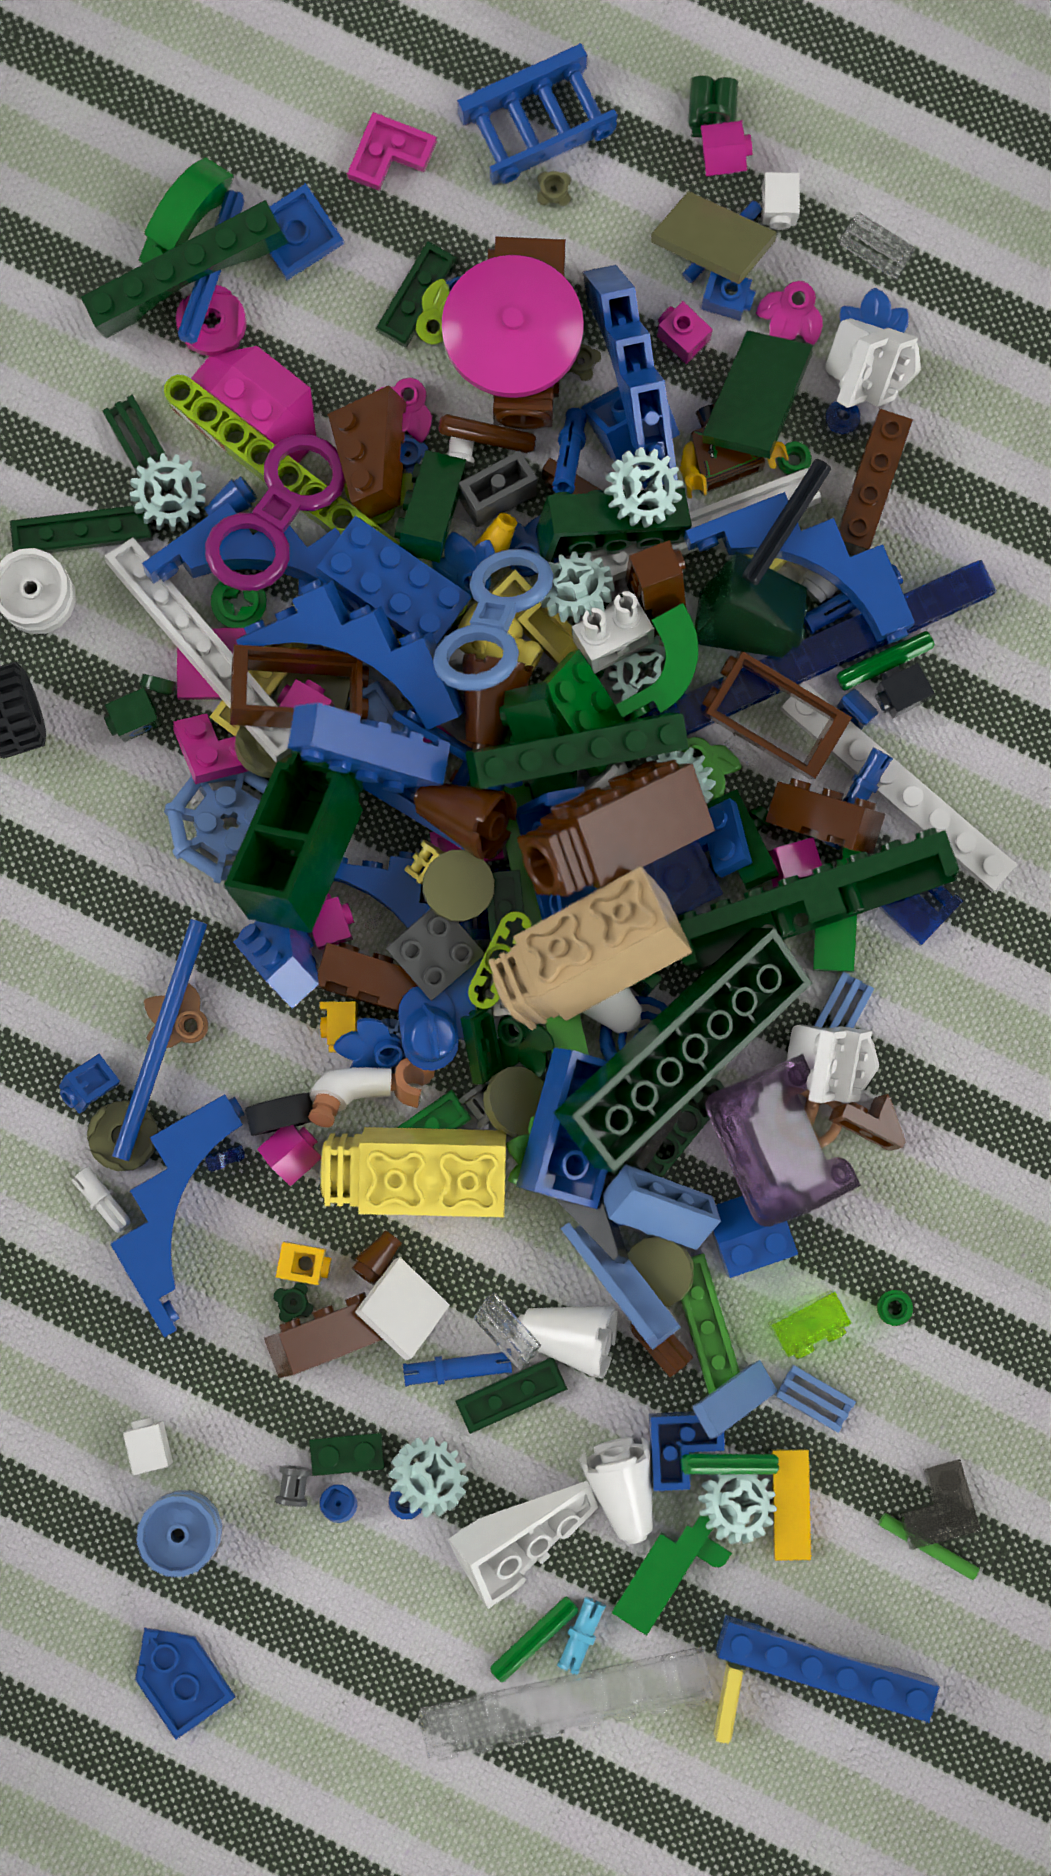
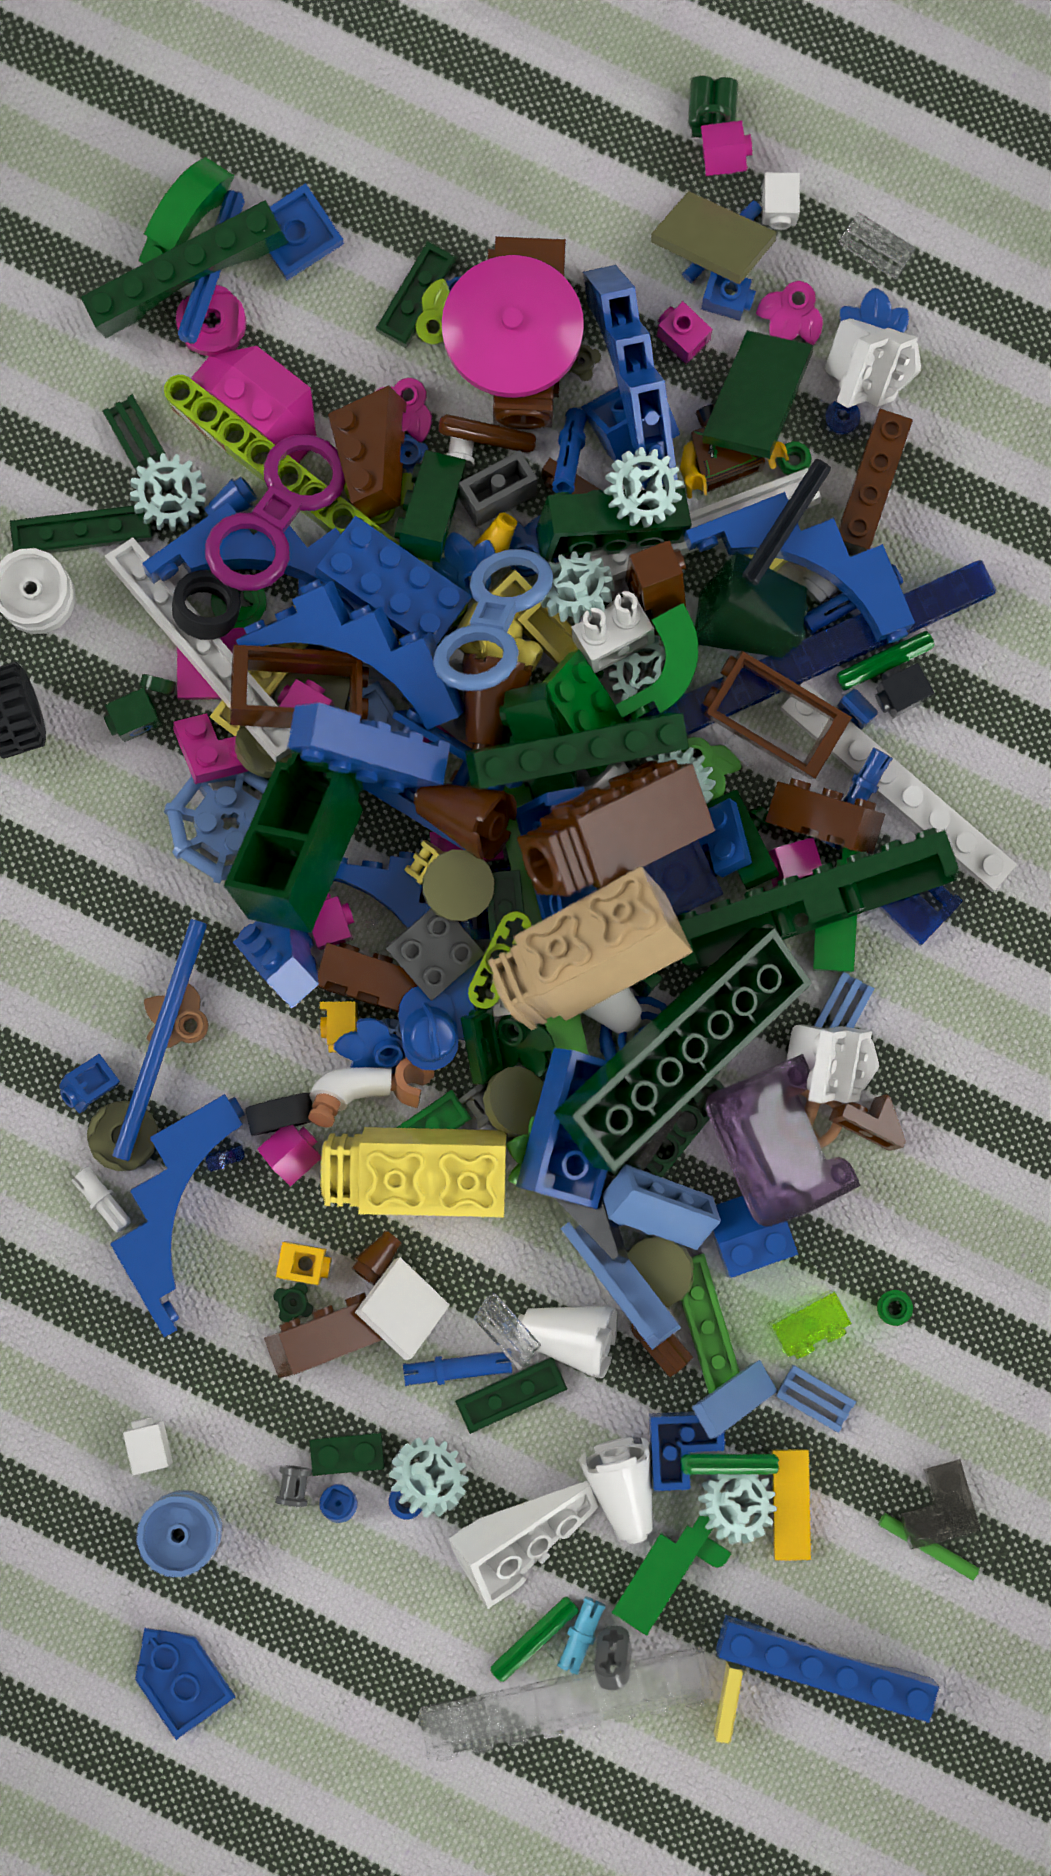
(204, 627): none -> black tyre
(389, 141): dark pink plate -> none
(536, 80): blue fence -> none
(556, 179): olive plate -> none
(606, 1658): none -> dark grey beam

